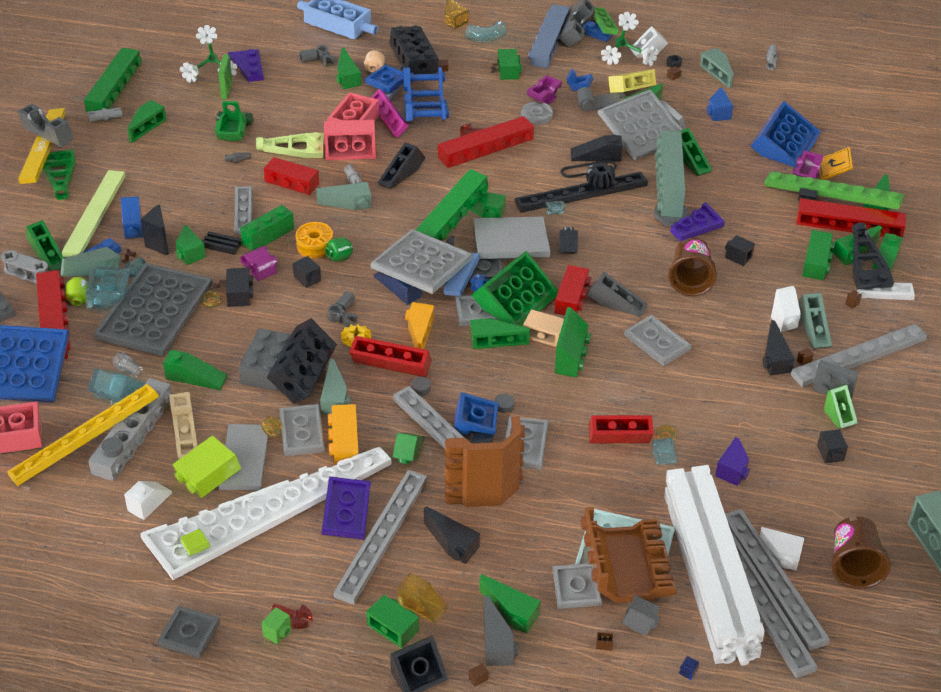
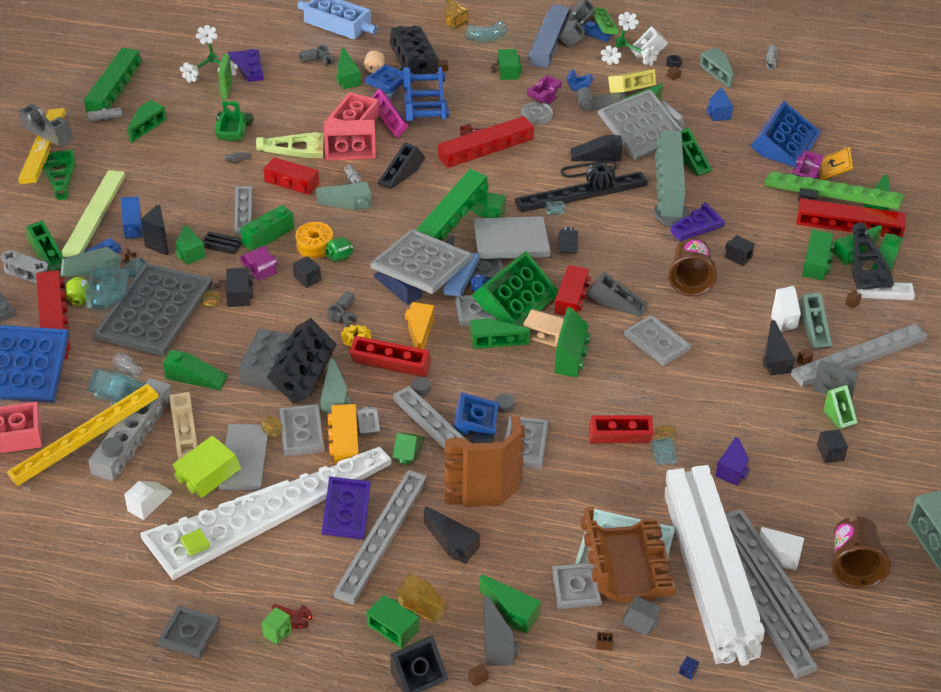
(368, 421): none -> light grey bracket

